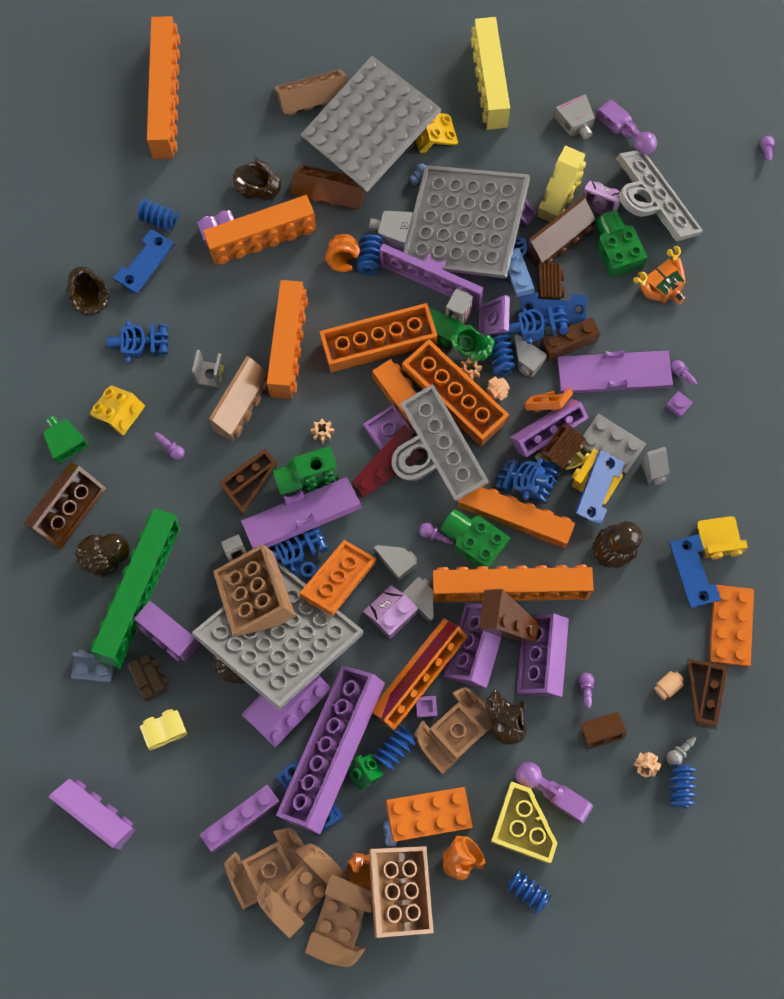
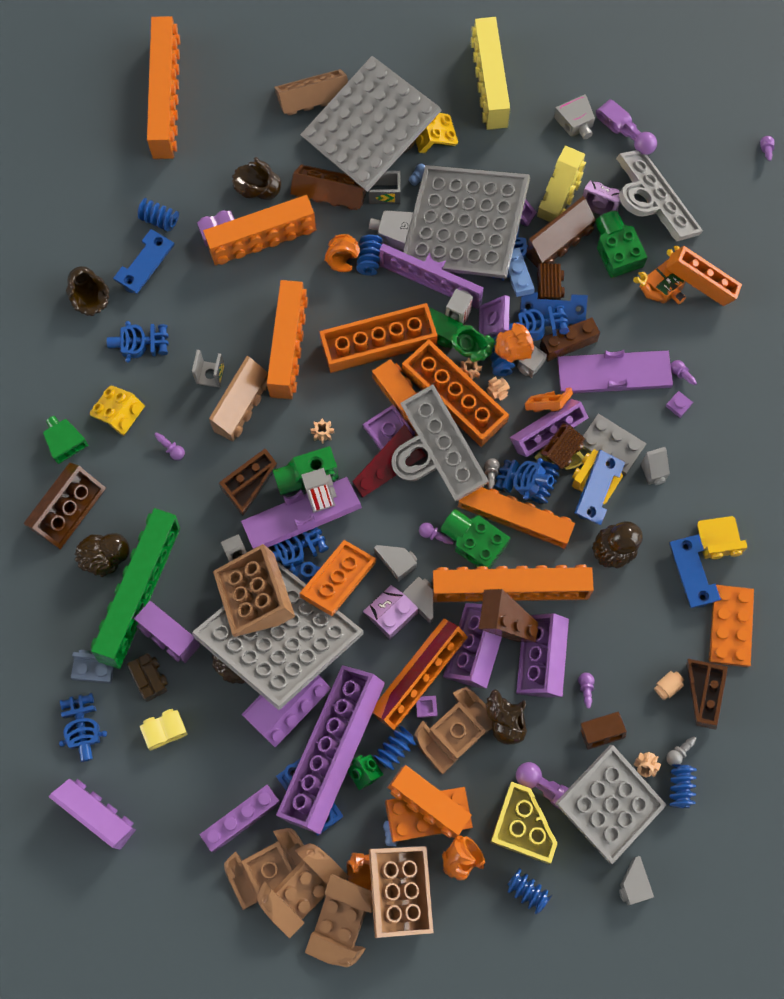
(84, 743): none -> blue torso
(319, 489): none -> brick
(386, 196): none -> piece
(429, 801): none -> orange brick
(492, 467): none -> light grey bar
(514, 343): none -> orange helmet
(611, 804): none -> light grey plate
(635, 883): none -> light grey slope
(703, 276): none -> orange brick

